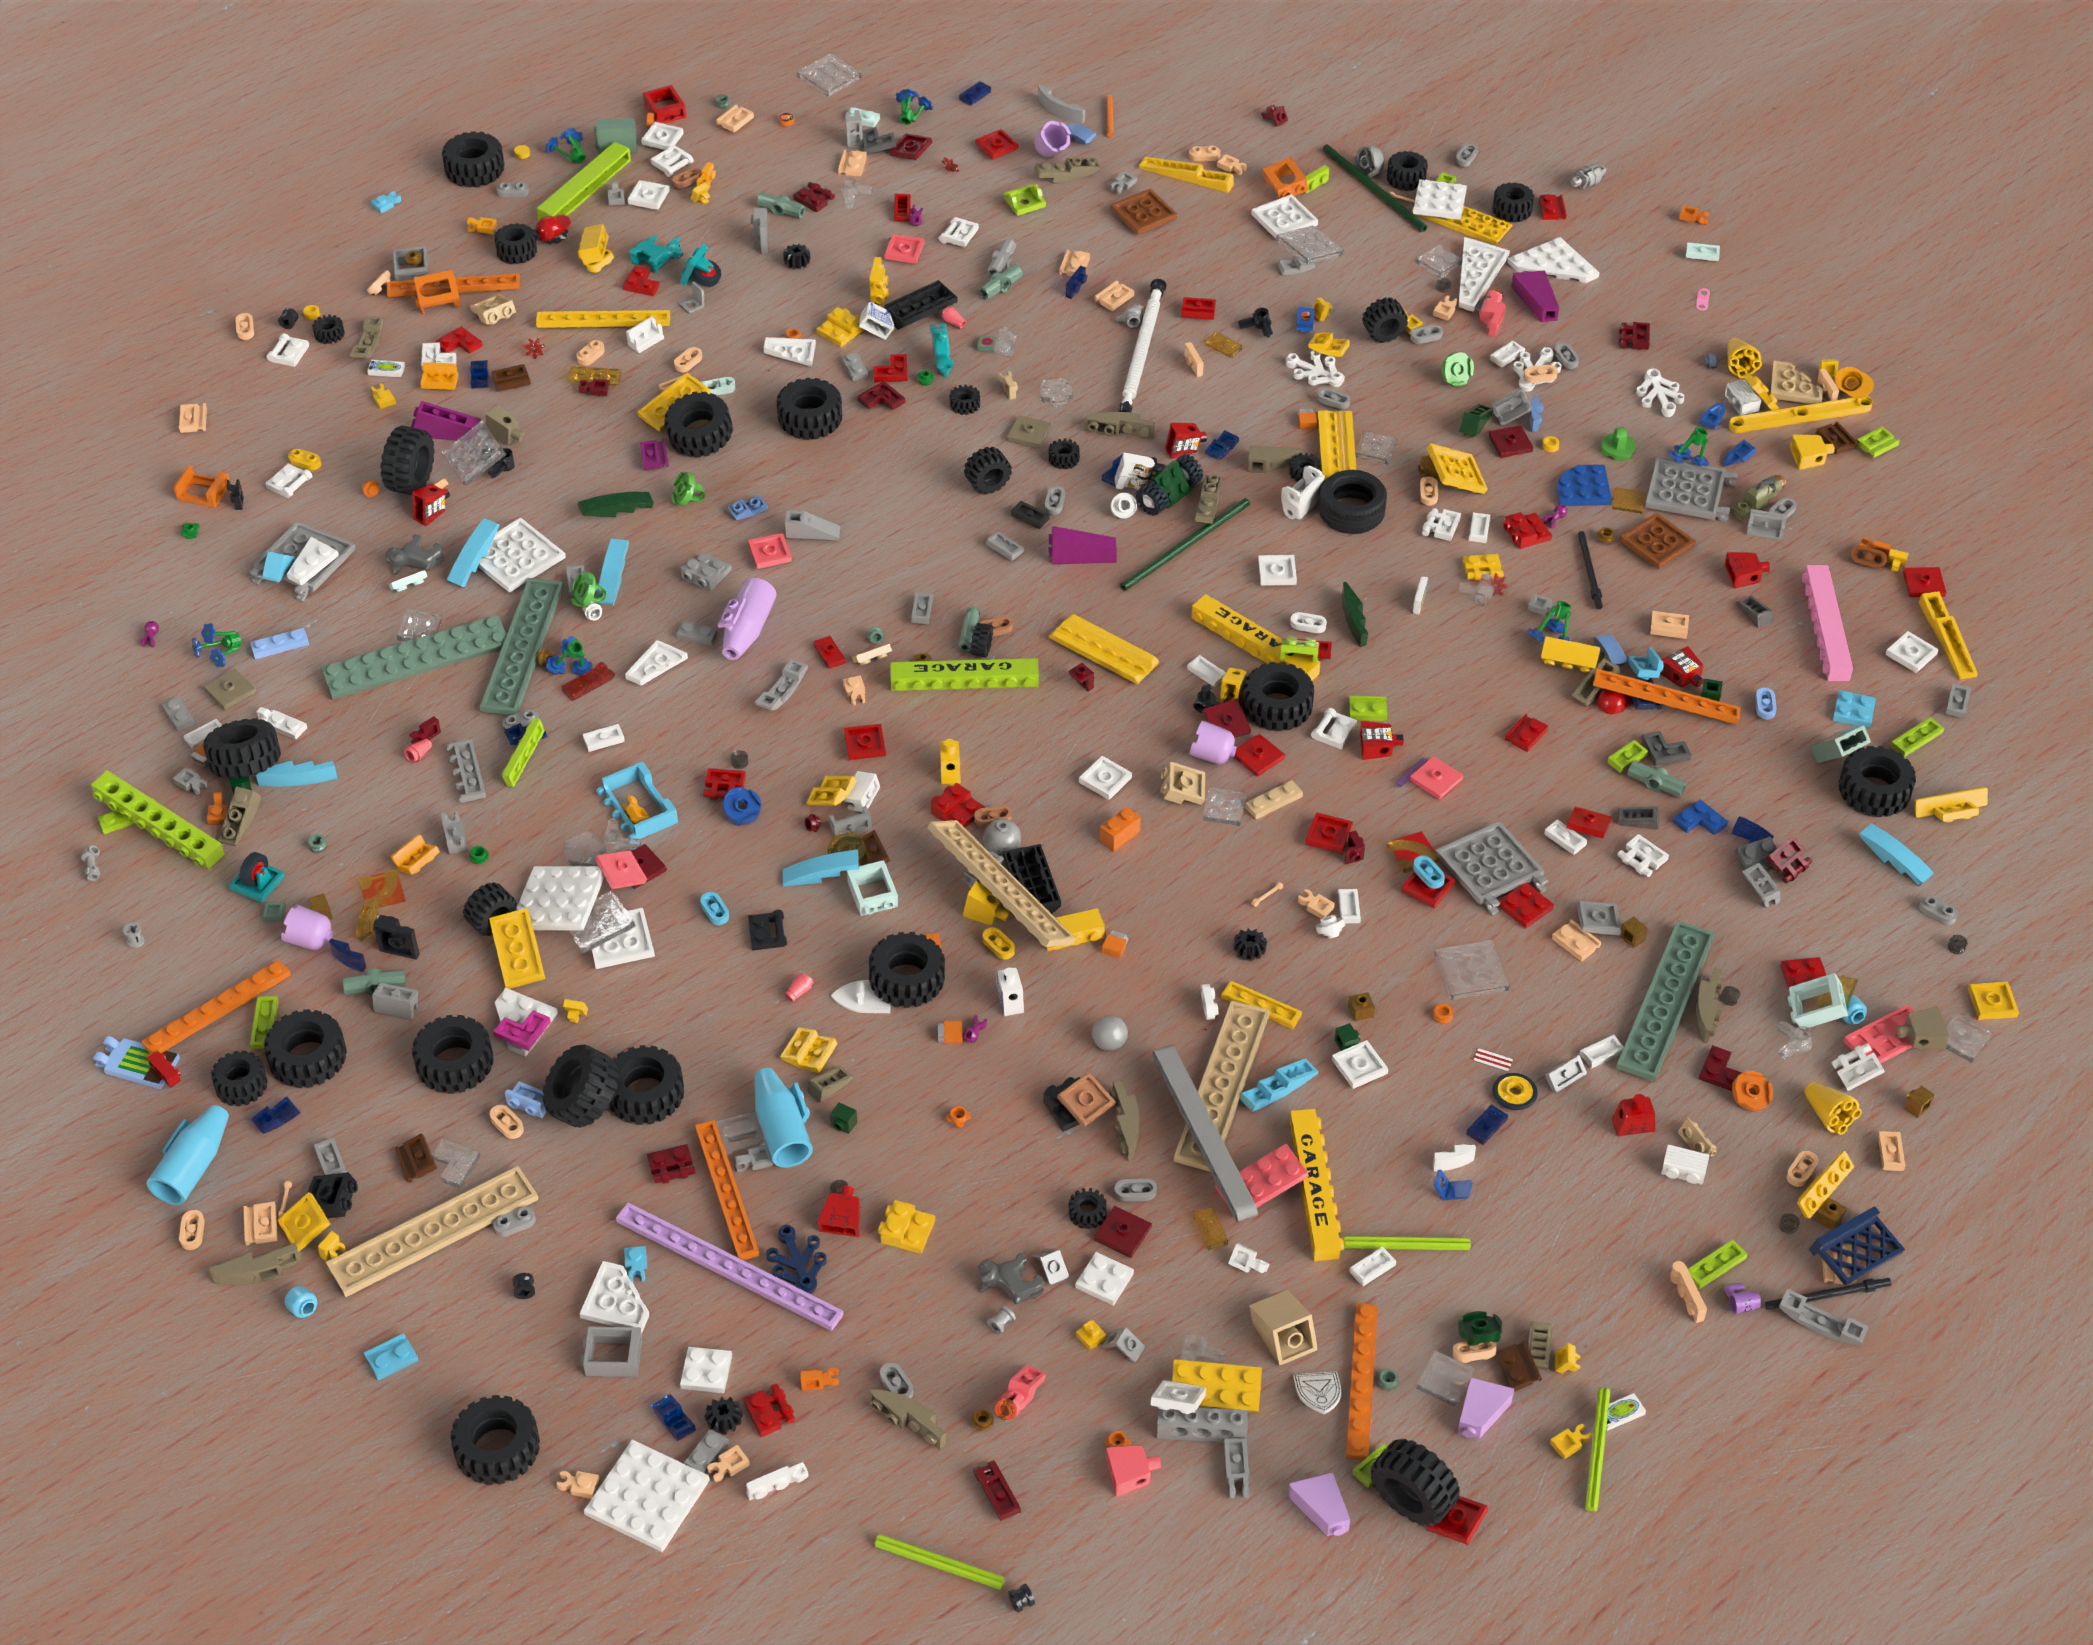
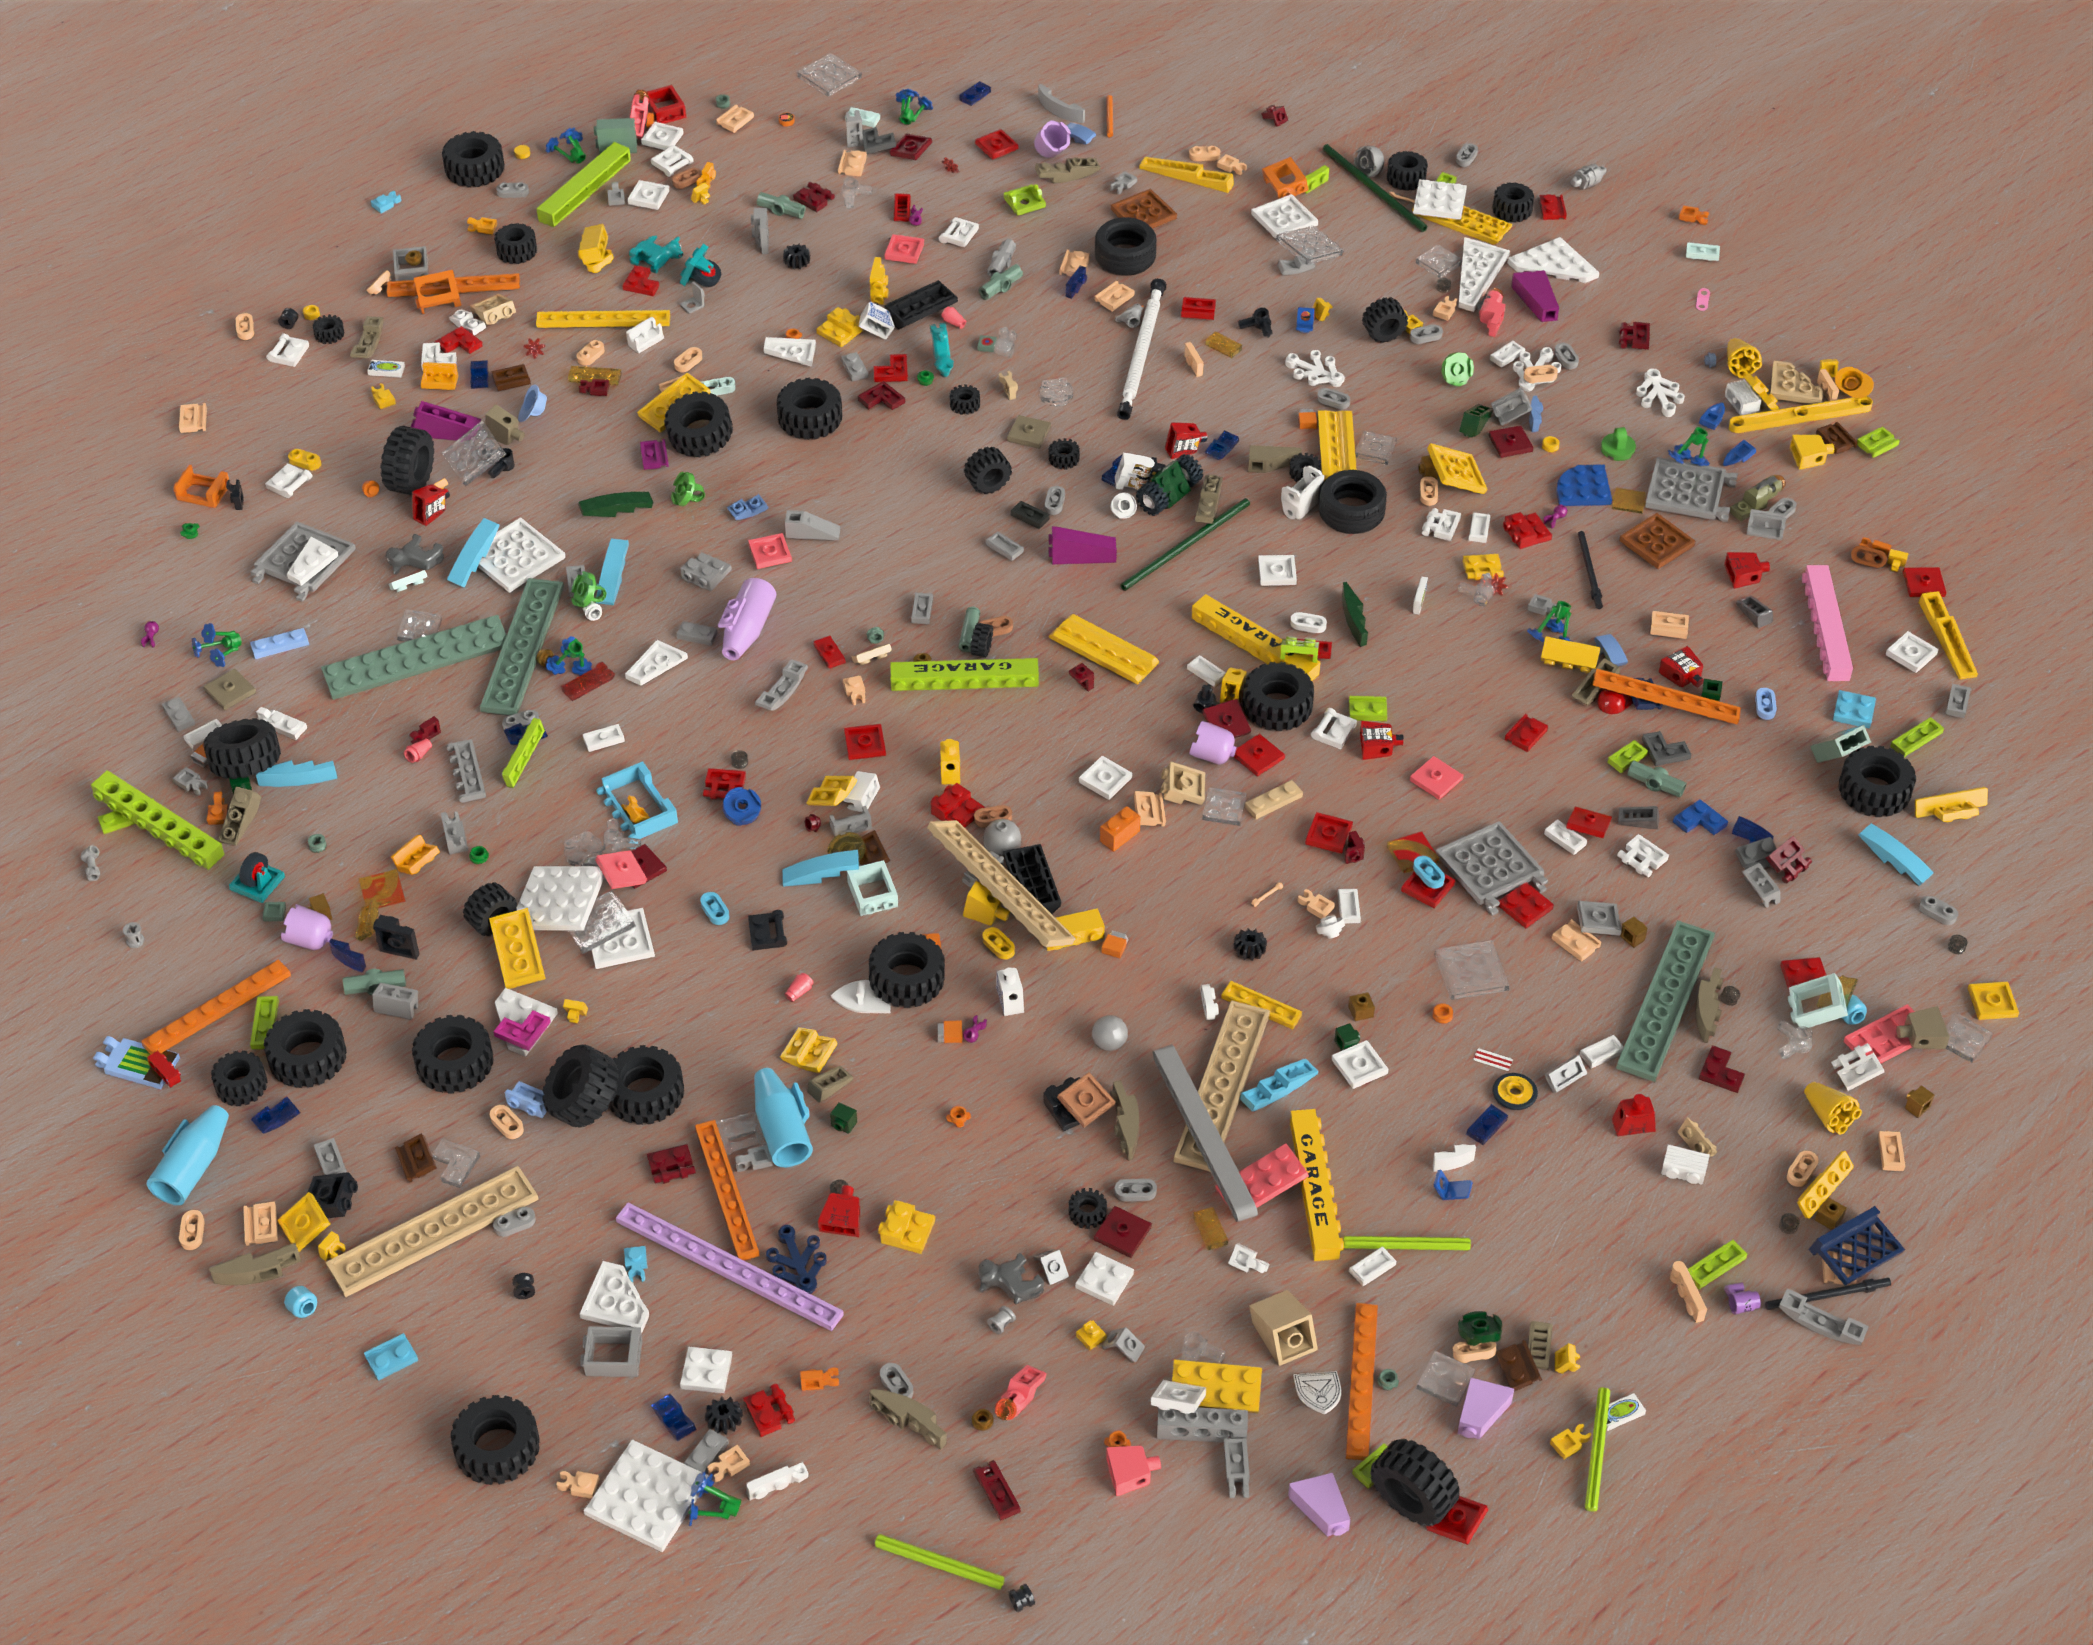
(276, 566): medium azure slope -> none
(287, 1185): light nougat hinge -> none
(466, 320): none -> white slope
(533, 403): none -> light blue piece
(552, 228): red hair -> none
(639, 111): none -> coral plate
(728, 1504): none -> plant
(1119, 422): dark tan slope -> none
(1125, 260): none -> black tyre
(1150, 808): none -> light nougat plate
(1325, 344): yellow slope -> none
(1408, 774): medium lavender piece -> none
(1606, 535): pearl gold plate -> none
(1647, 666): medium azure bracket -> none
(1758, 1084): orange plate -> none

